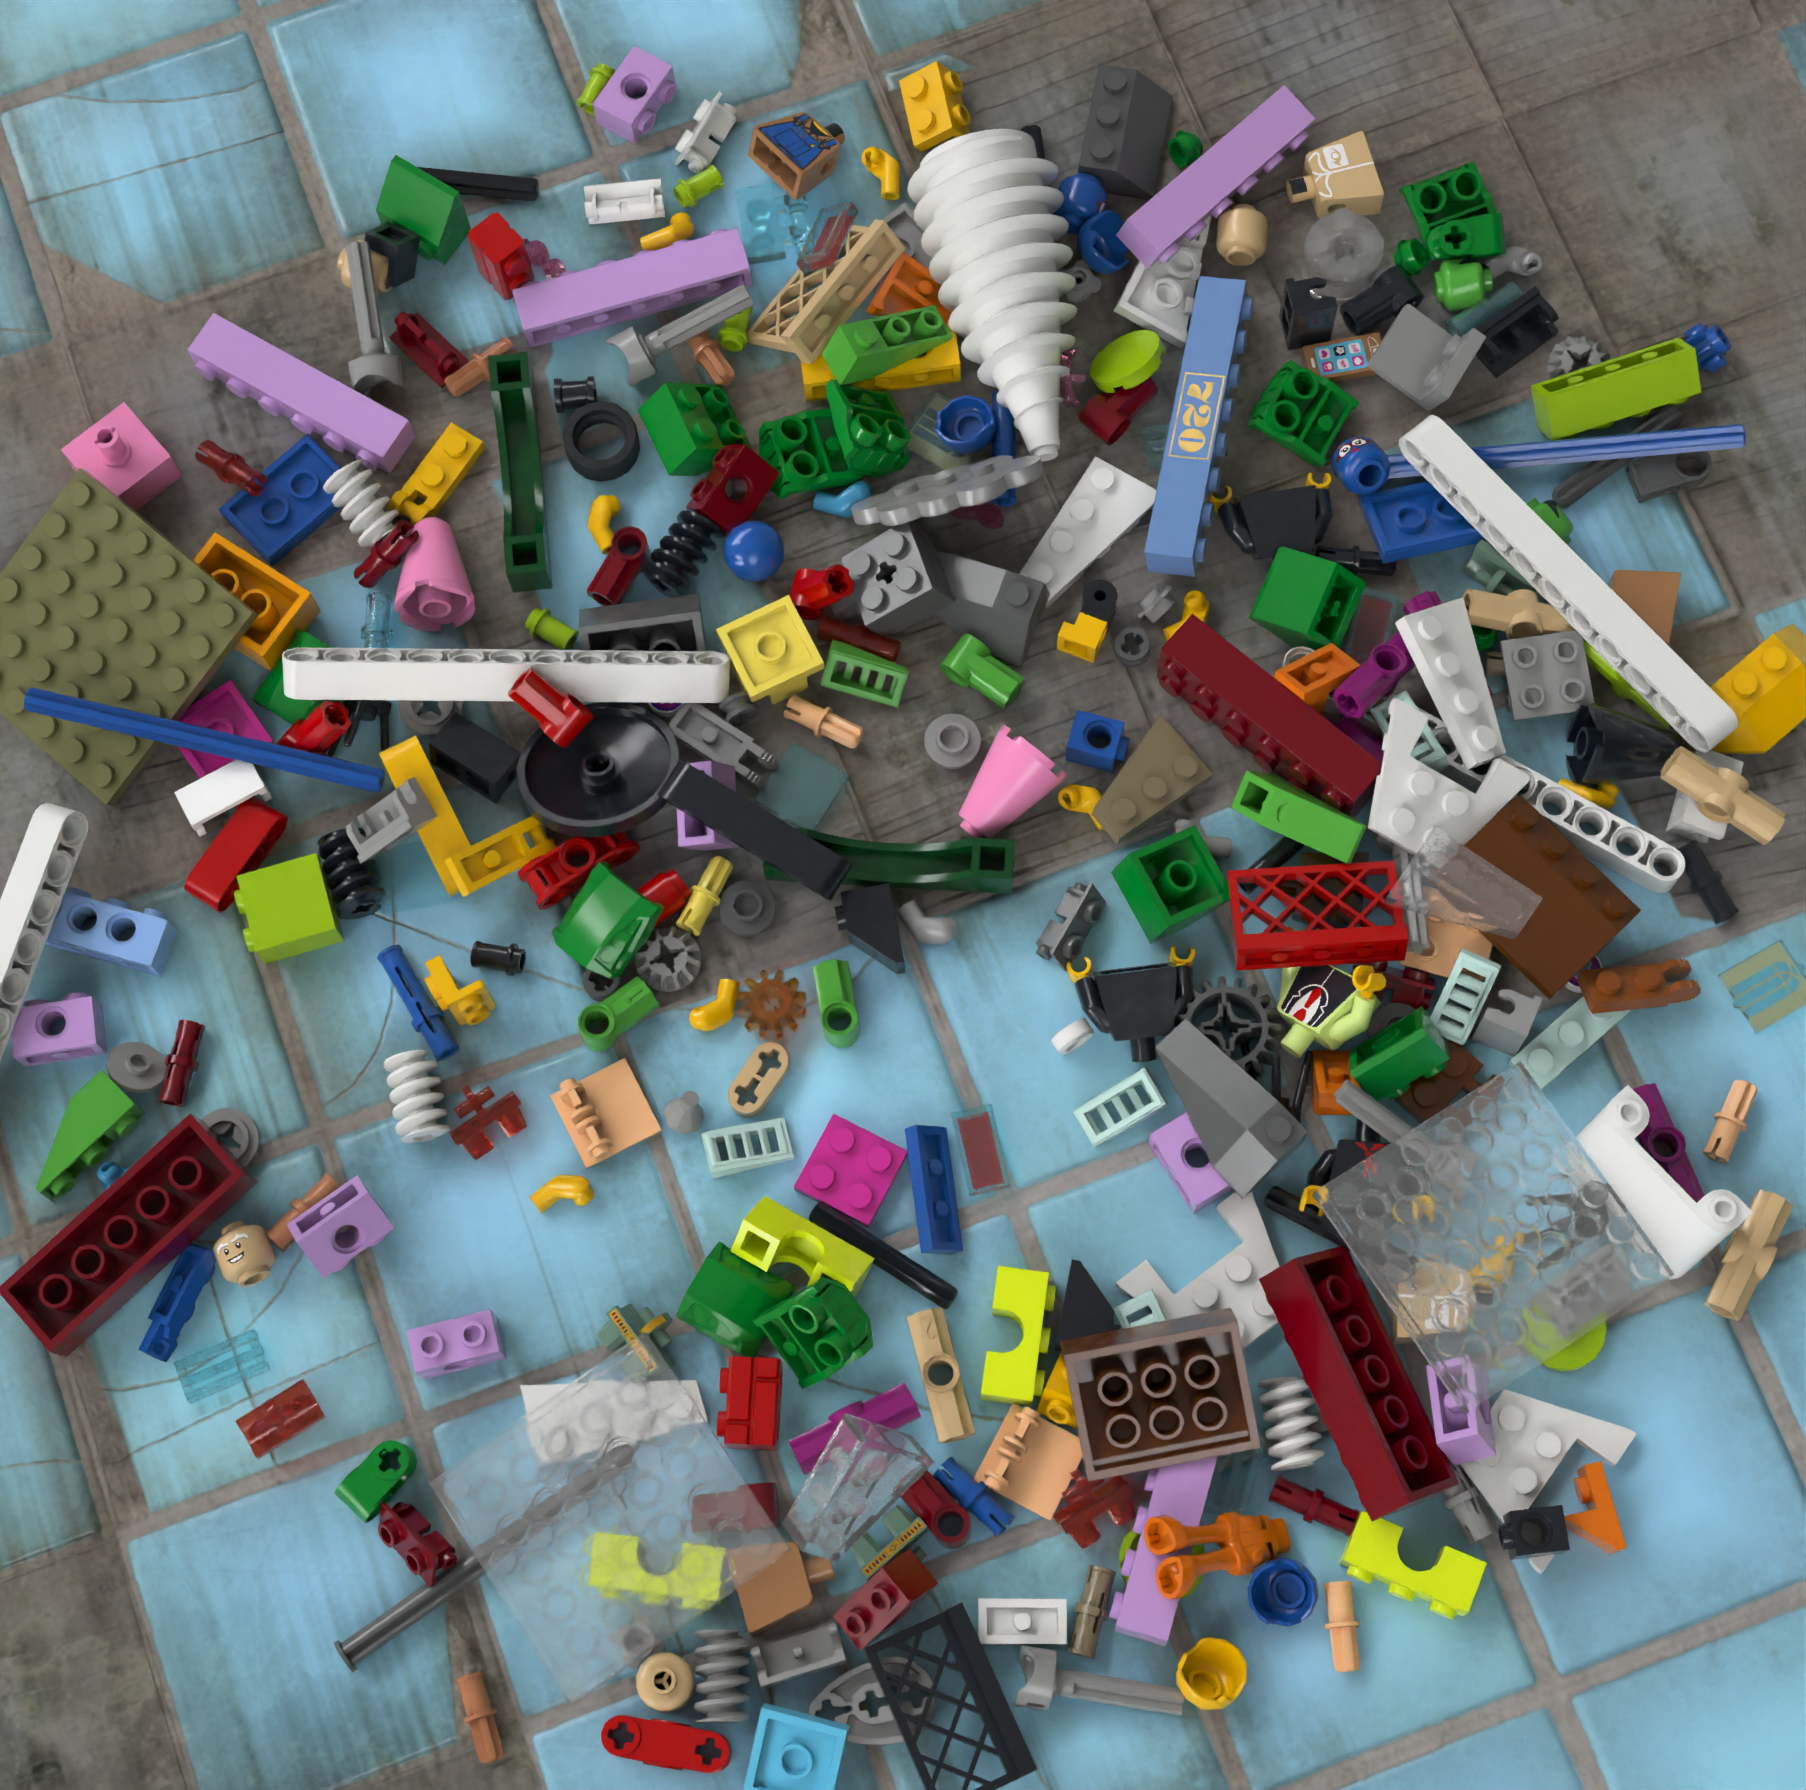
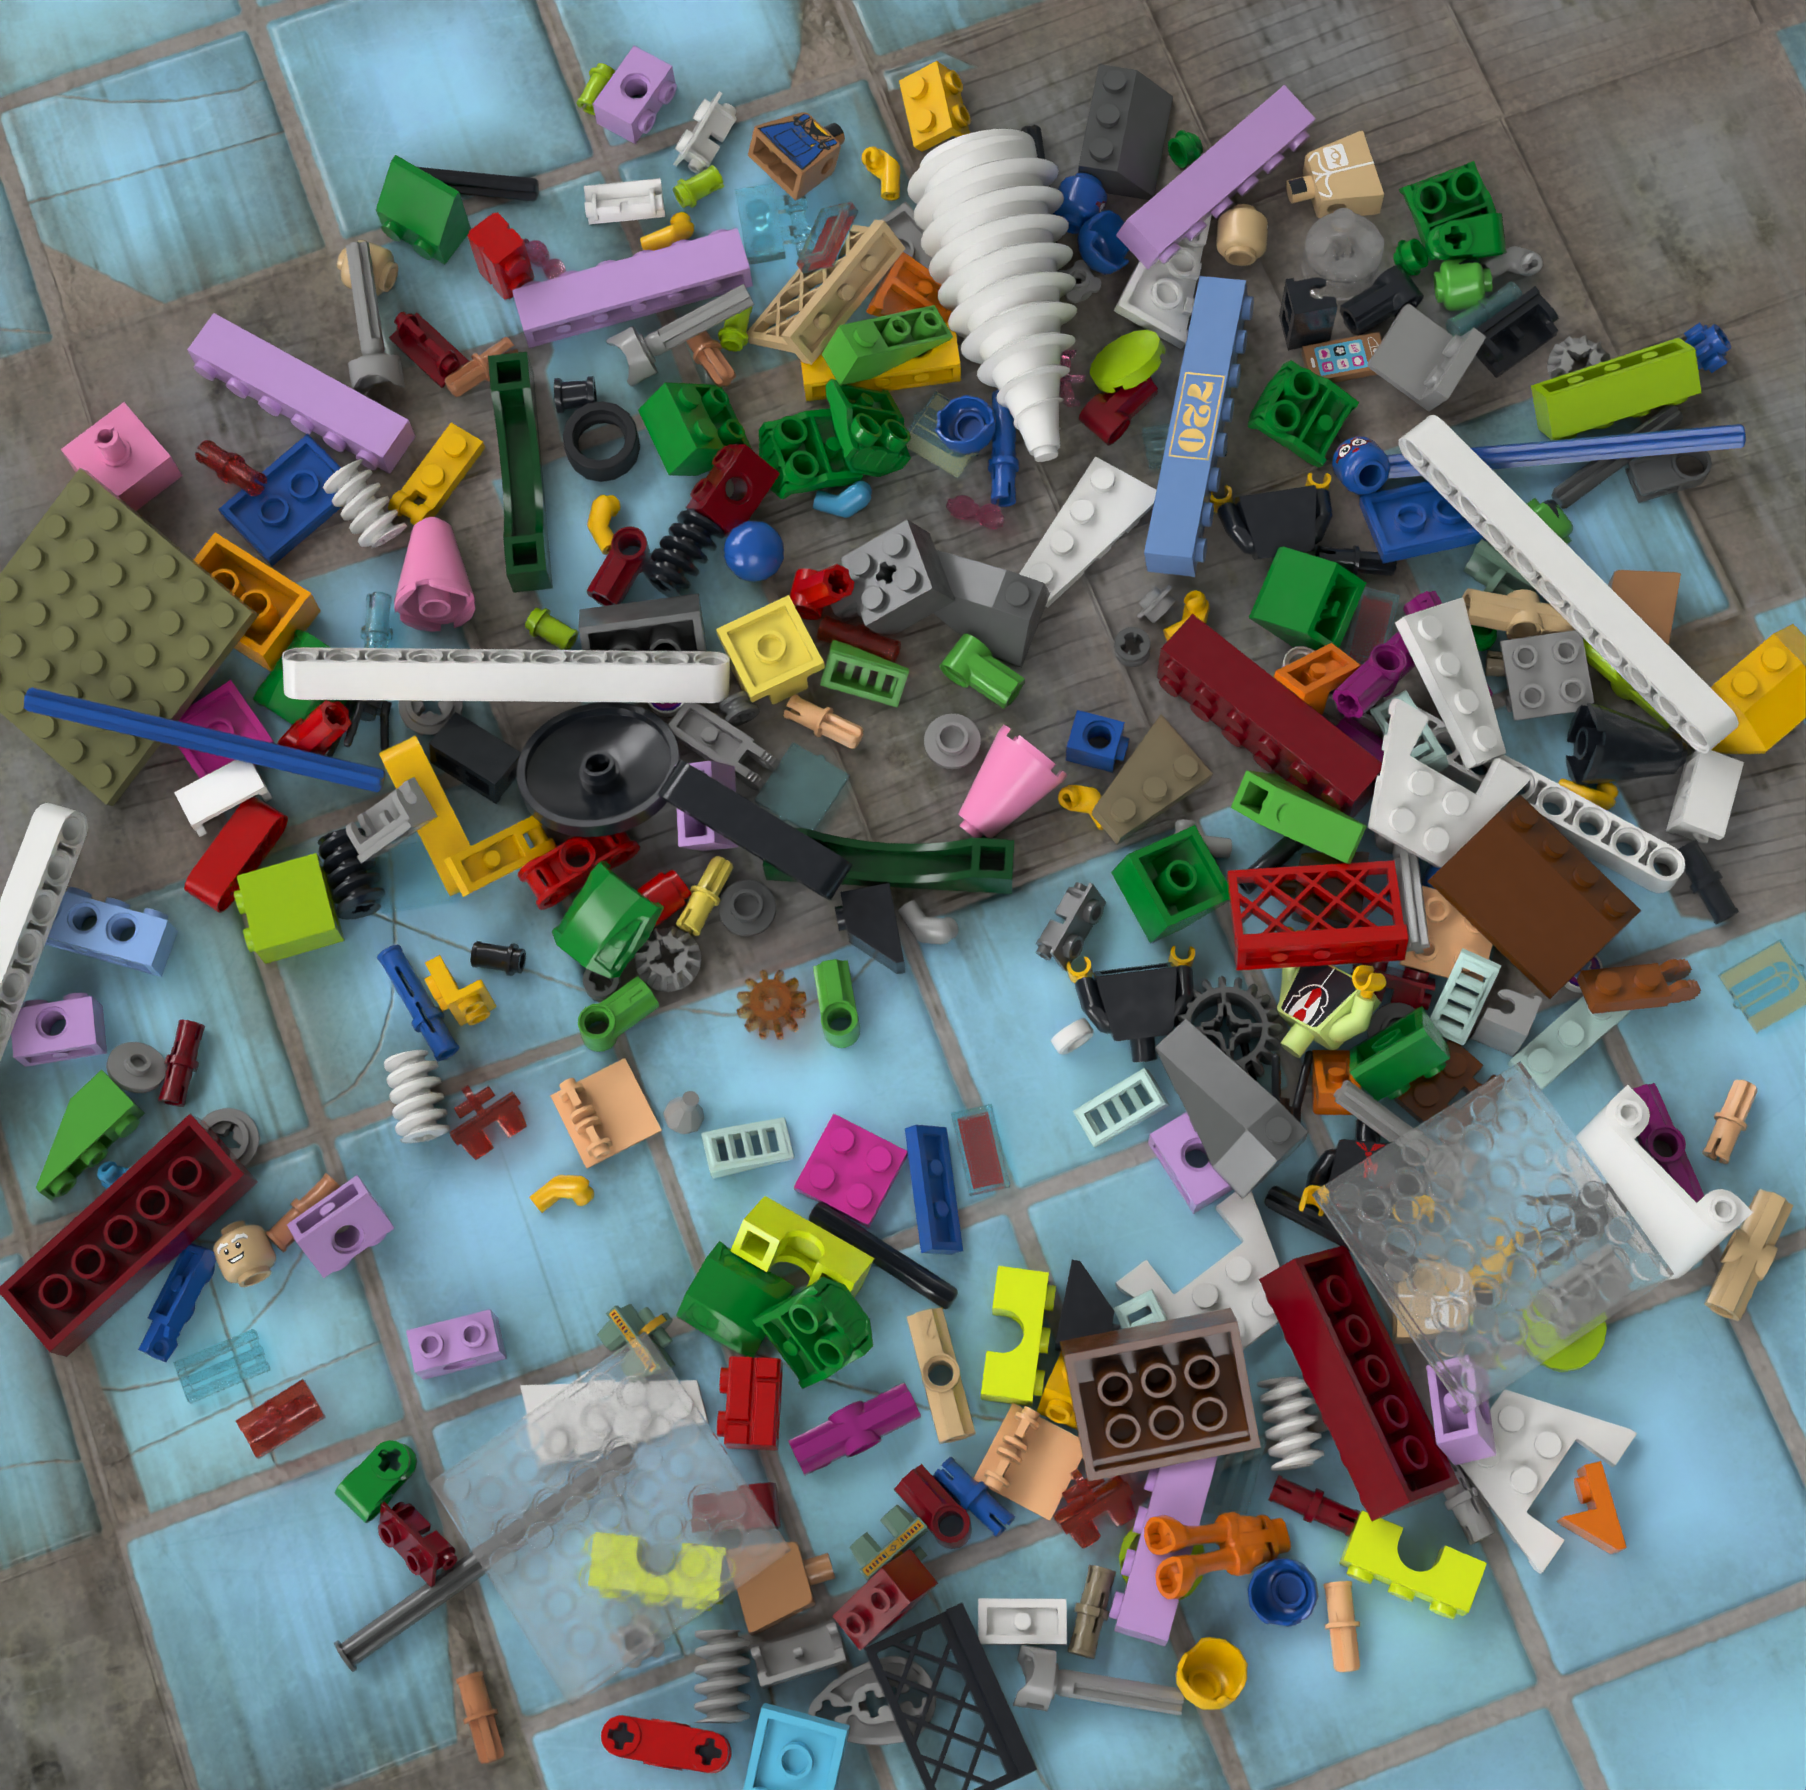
(386, 554): dark red pin -> none
(400, 247): black panel -> none
(559, 714): red piece -> none
(676, 1694): tan head -> none
(718, 1011): yellow arm -> none
(750, 1074): tan beam -> none
(853, 1486): clear wedge -> none
(947, 490): light grey plate -> none
(1093, 621): leg -> none
(1462, 889): clear wedge -> none
(1553, 1528): black brick -> none
(1722, 795): tan piece -> none

